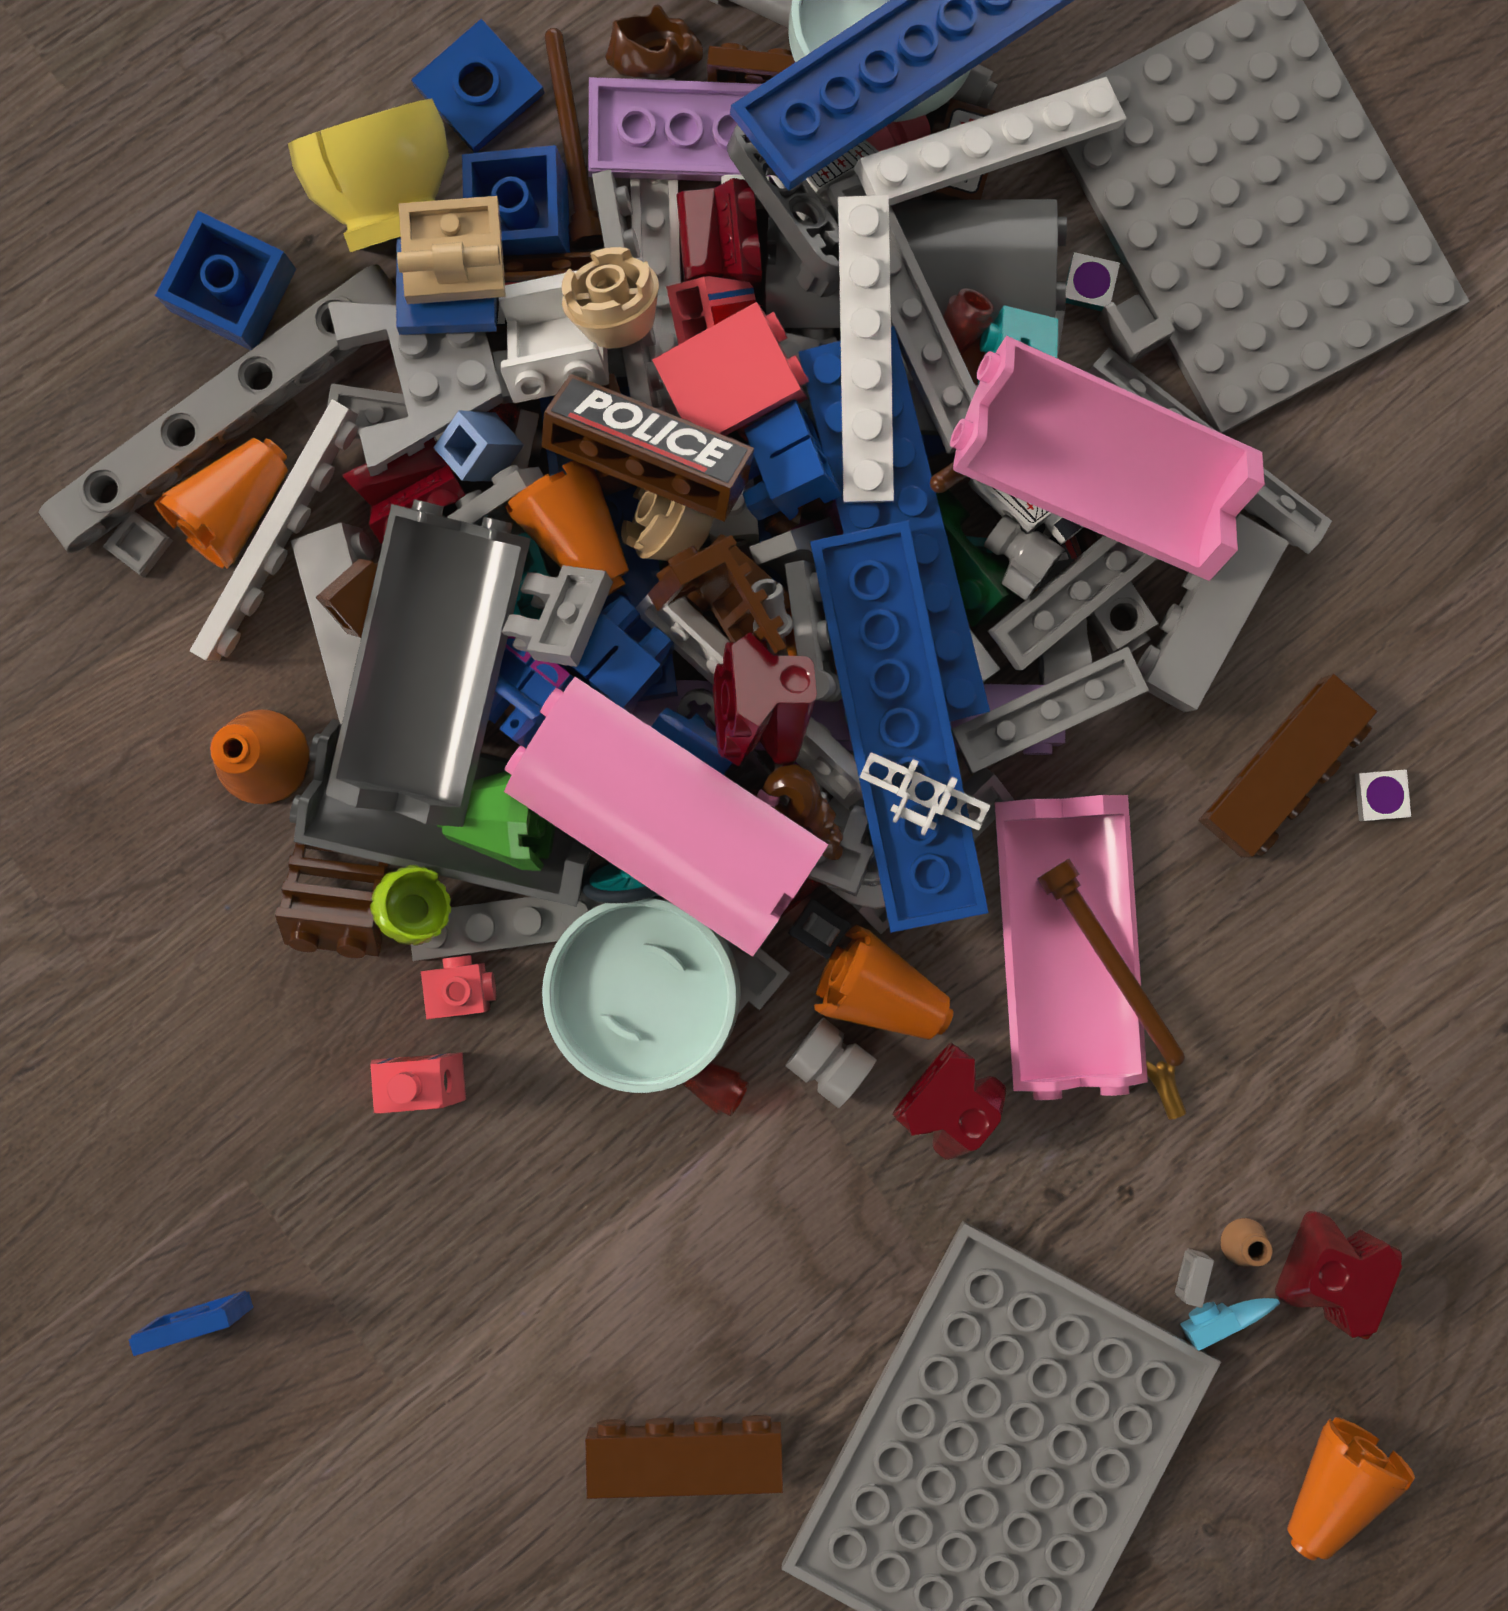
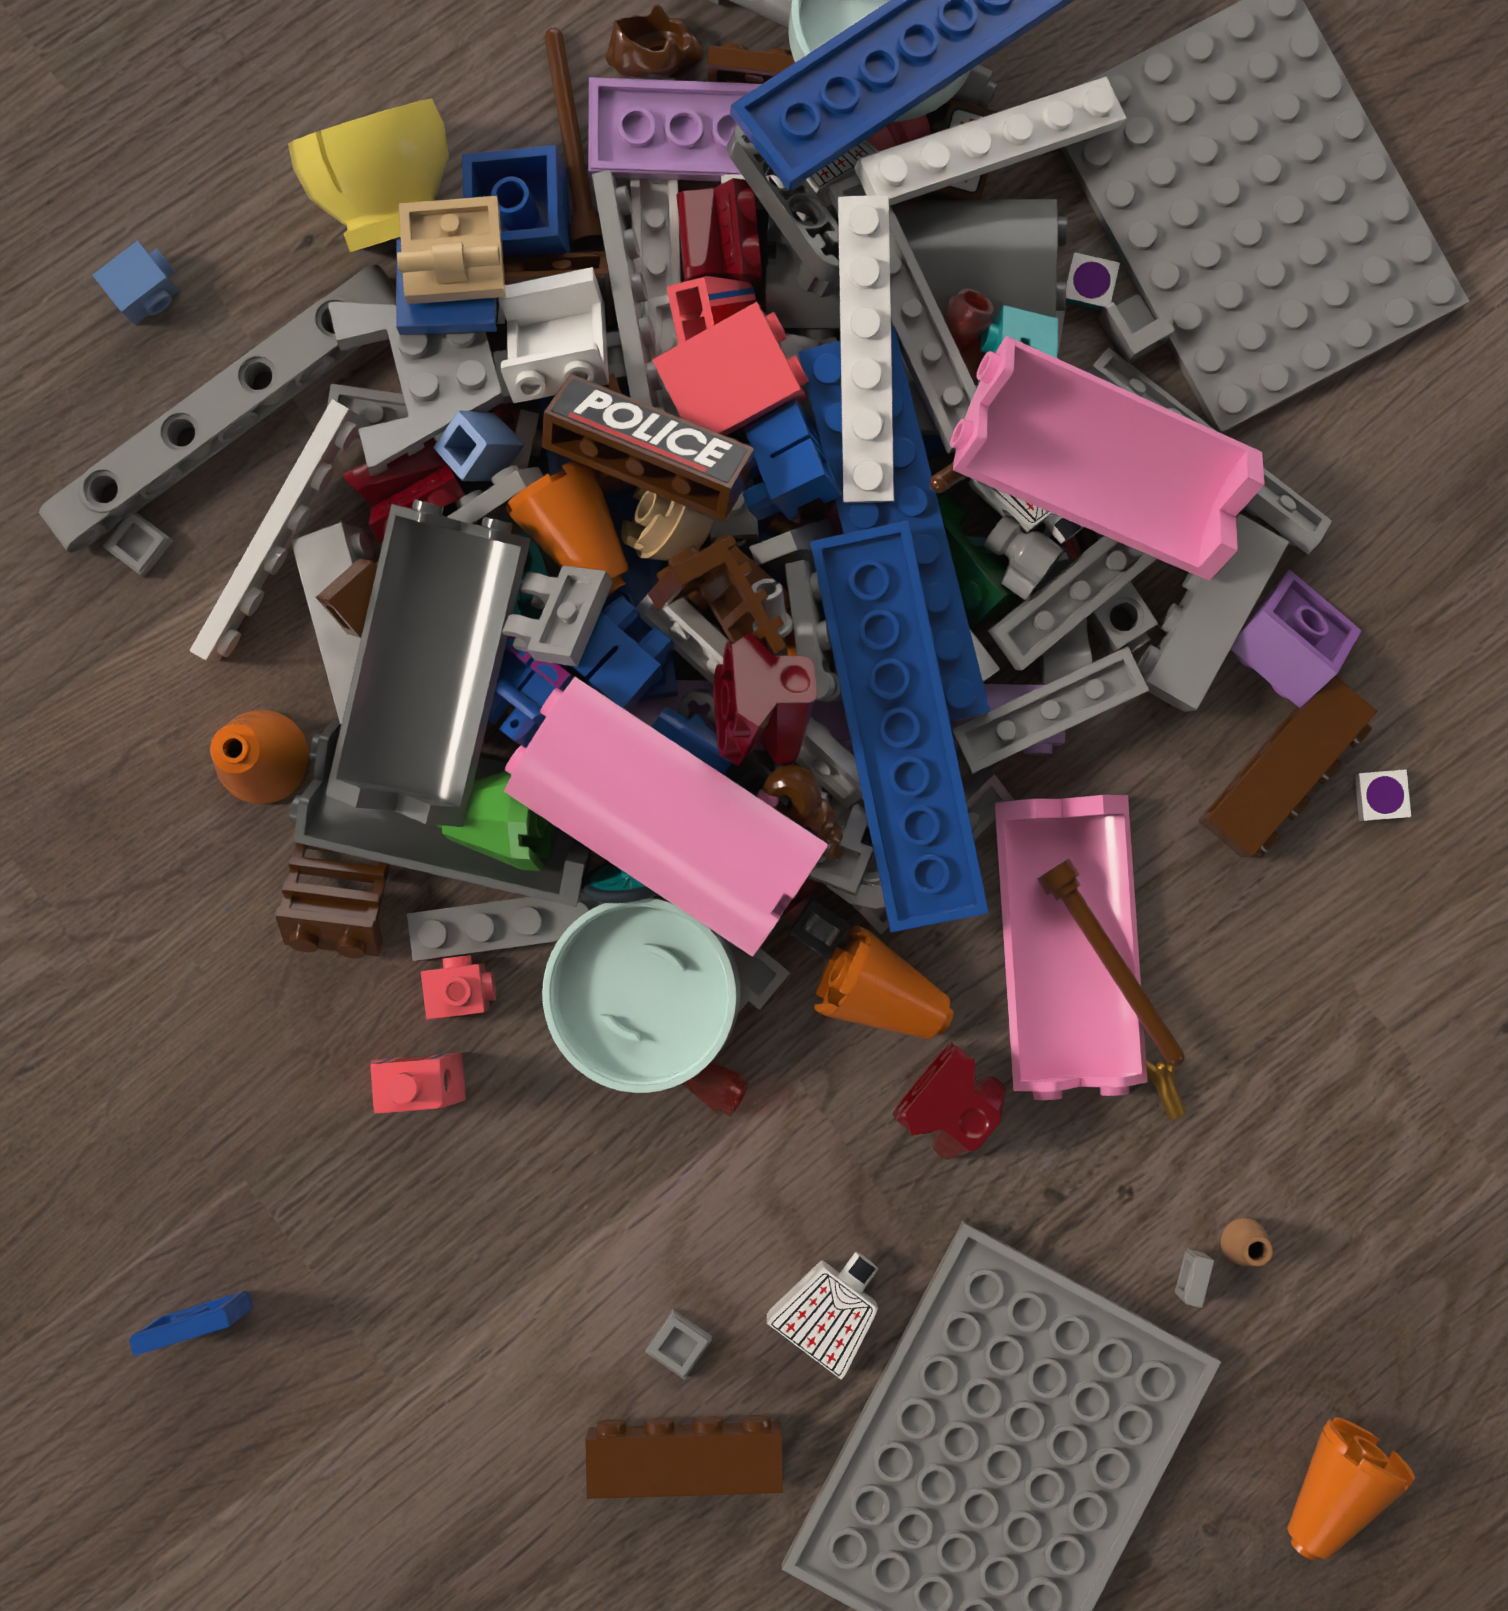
(138, 282): none -> medium blue brick
(226, 281): blue brick -> none
(226, 500): orange cone -> none
(411, 905): lime hair -> none
(484, 116): blue piece -> none
(611, 298): tan cone -> none
(678, 1344): none -> light grey tile
(828, 1312): none -> white torso
(831, 1063): light grey wheel -> none
(932, 803): white piece -> none
(1218, 1321): medium azure plate -> none
(1295, 640): none -> medium lavender slope
(1341, 1275): dark red piece -> none

